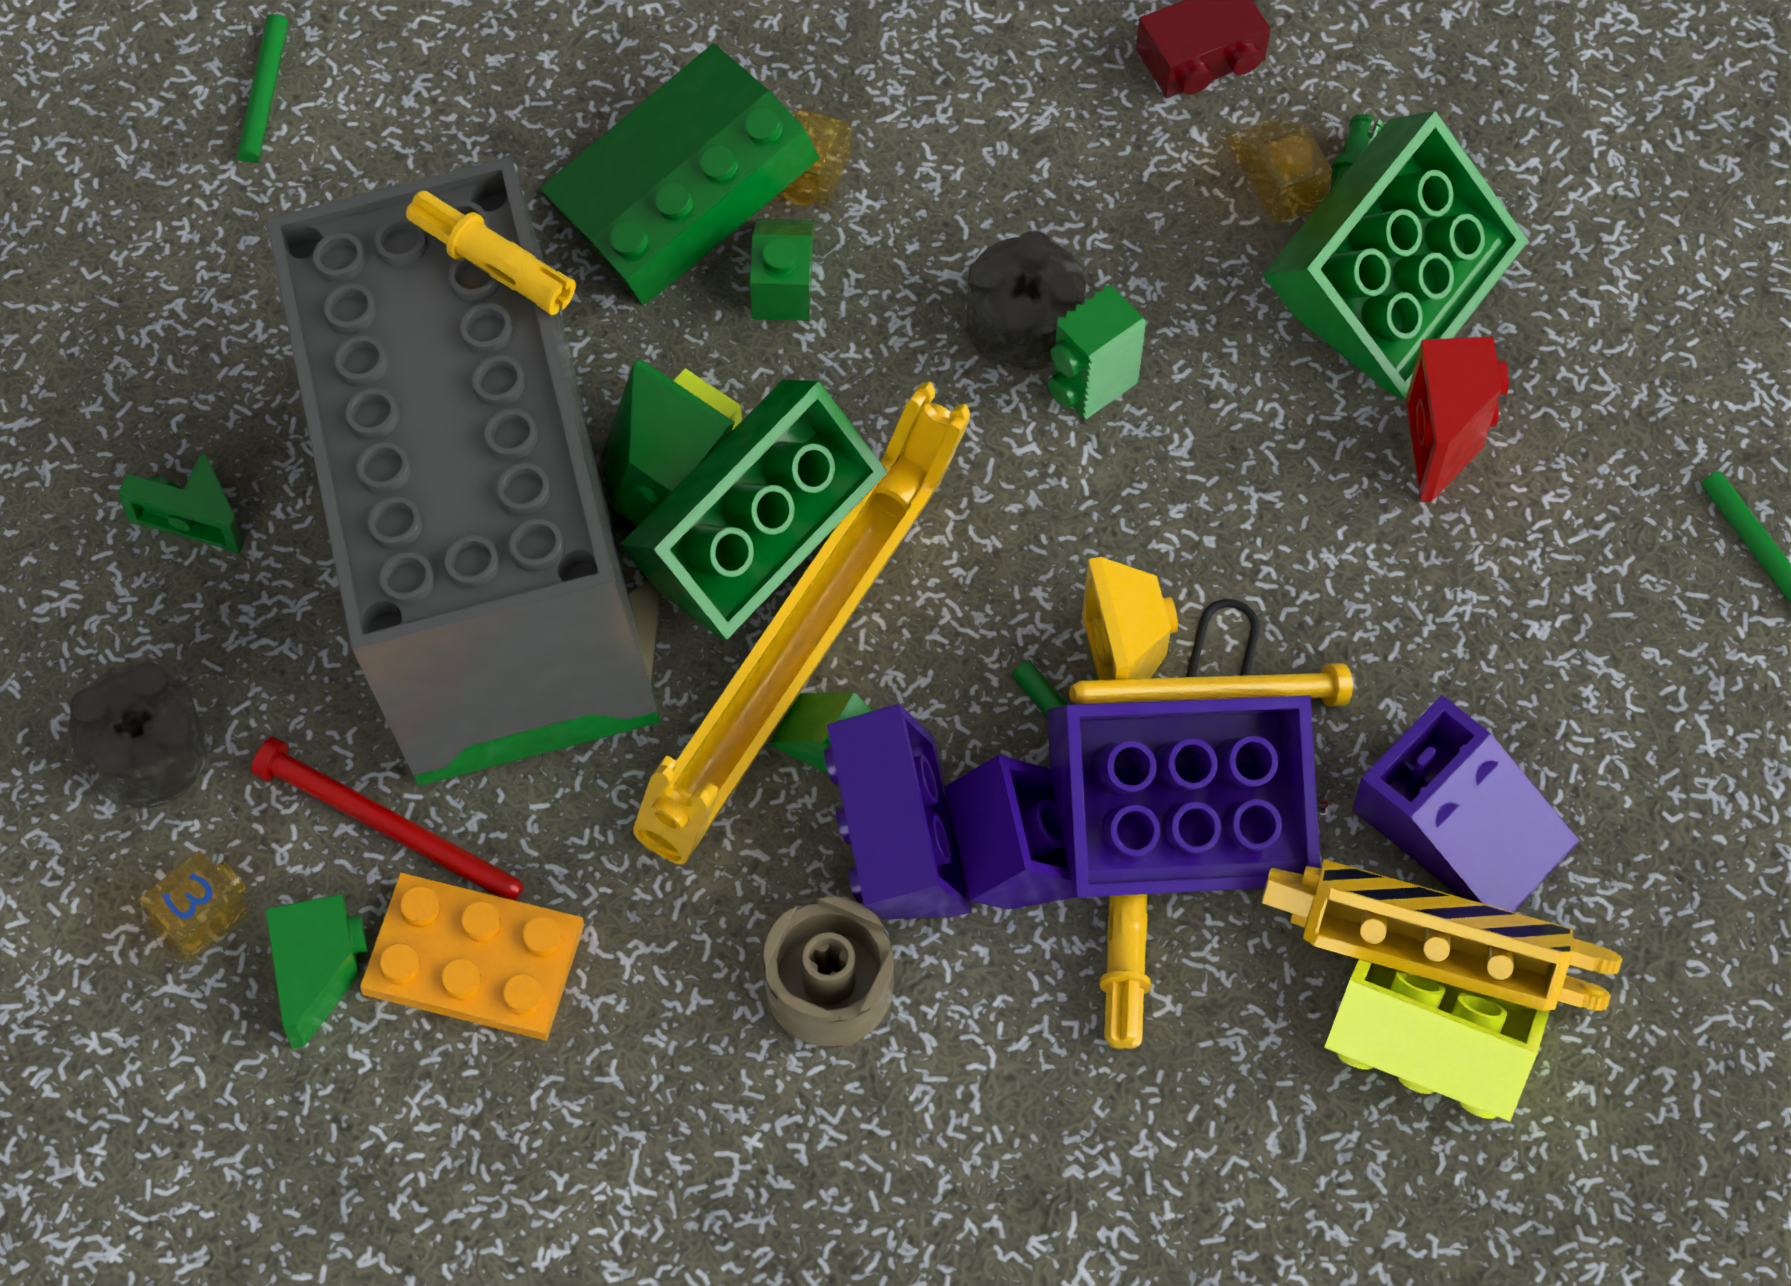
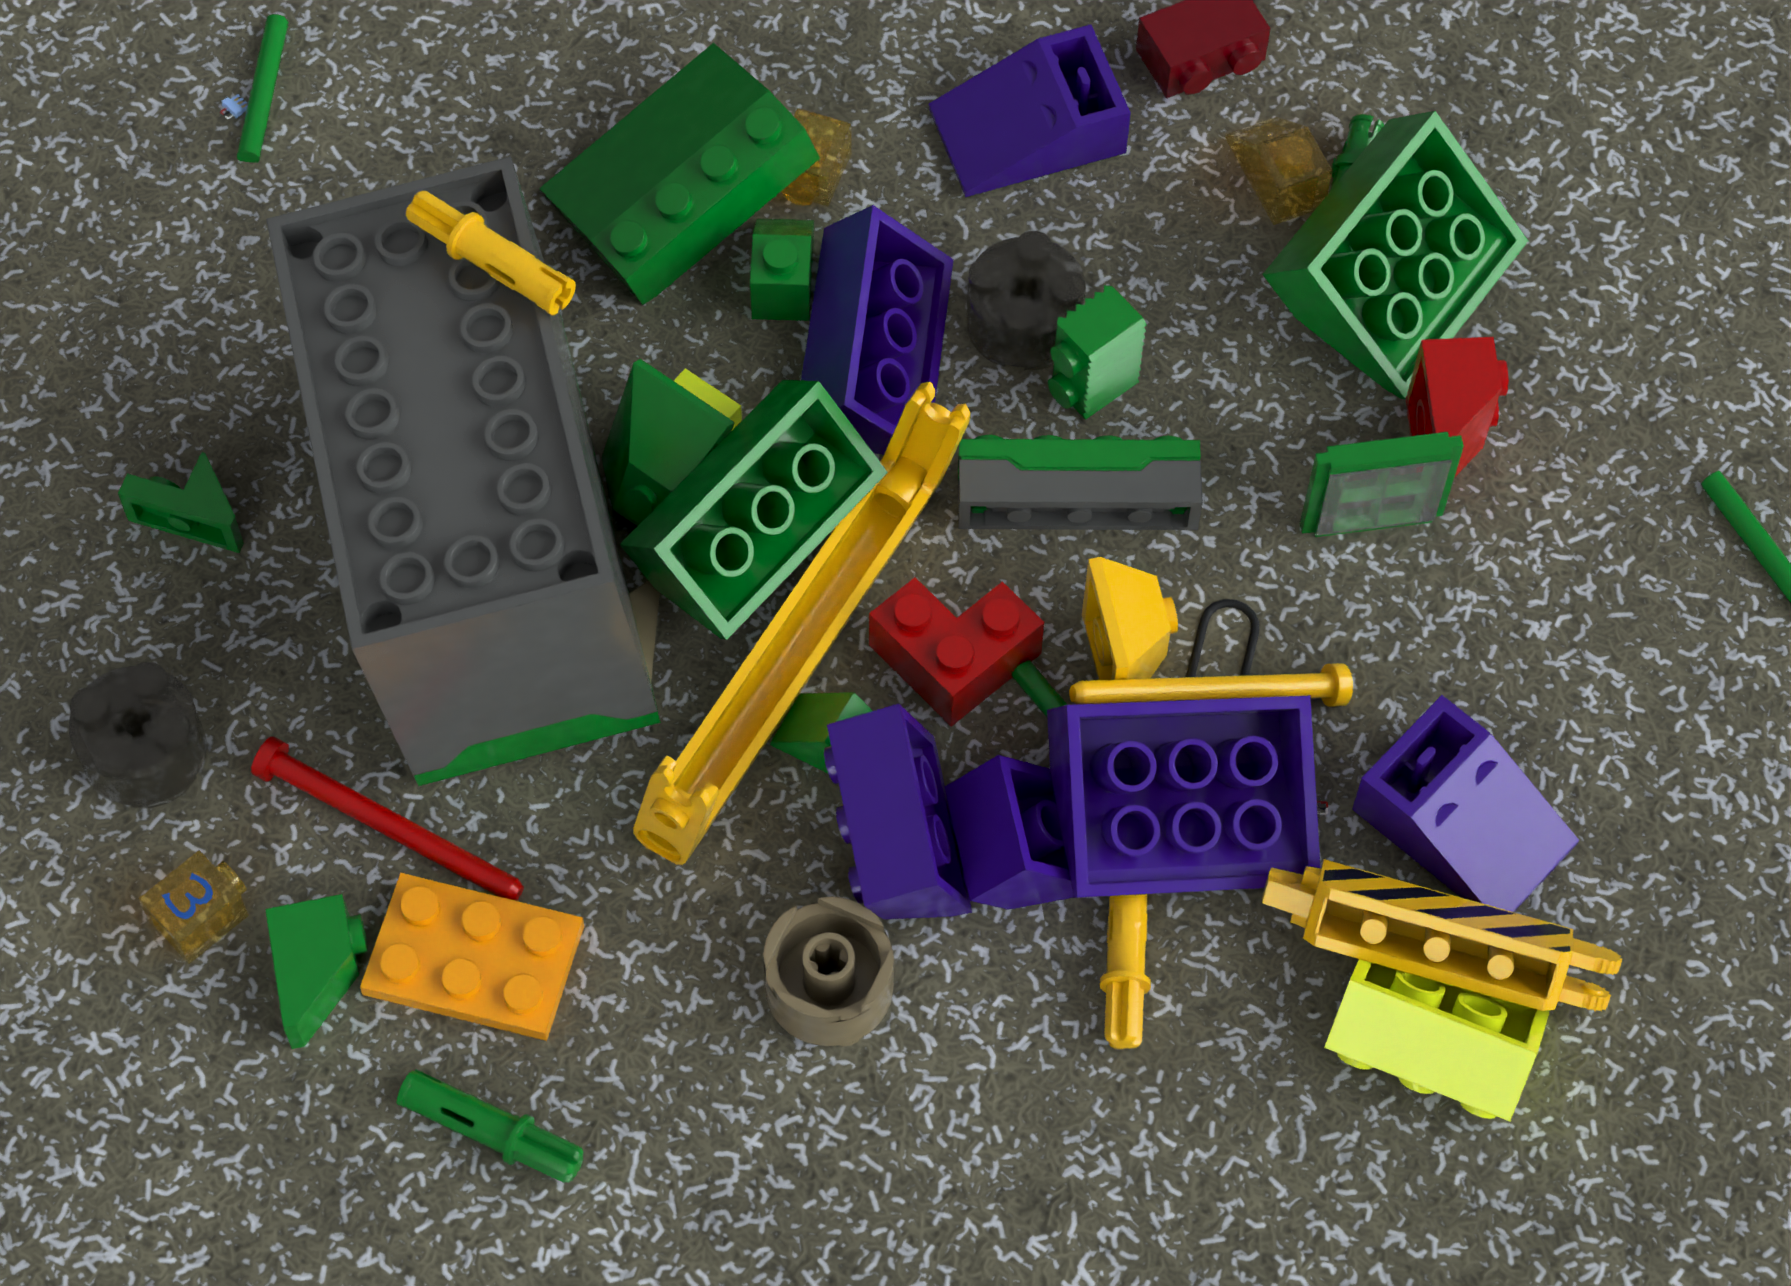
(234, 106): none -> light blue piece
(491, 1126): none -> green axle
(876, 320): none -> dark purple slope
(952, 658): none -> red brick
(1034, 113): none -> dark purple slope
(1079, 483): none -> dark grey piece
(1380, 484): none -> piece

